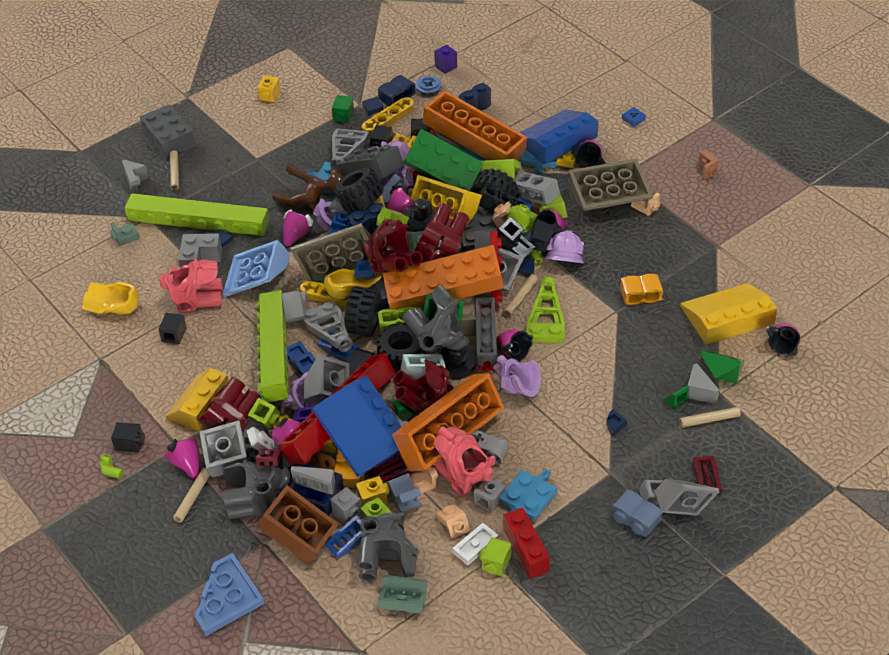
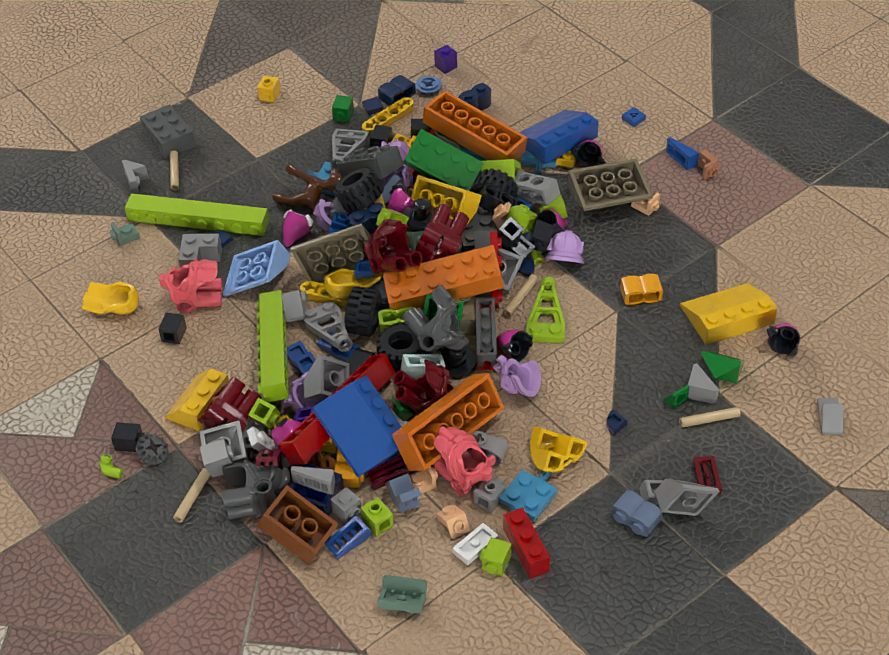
(149, 456): none -> dark grey gear
(184, 455): dark pink hat -> none
(217, 455): none -> light grey brick
(226, 596): medium blue plate -> none
(371, 489): yellow brick -> none
(385, 540): dark grey helmet -> none
(554, 450): none -> yellow brick
(682, 154): none -> blue slope
(830, 416): none -> light grey slope

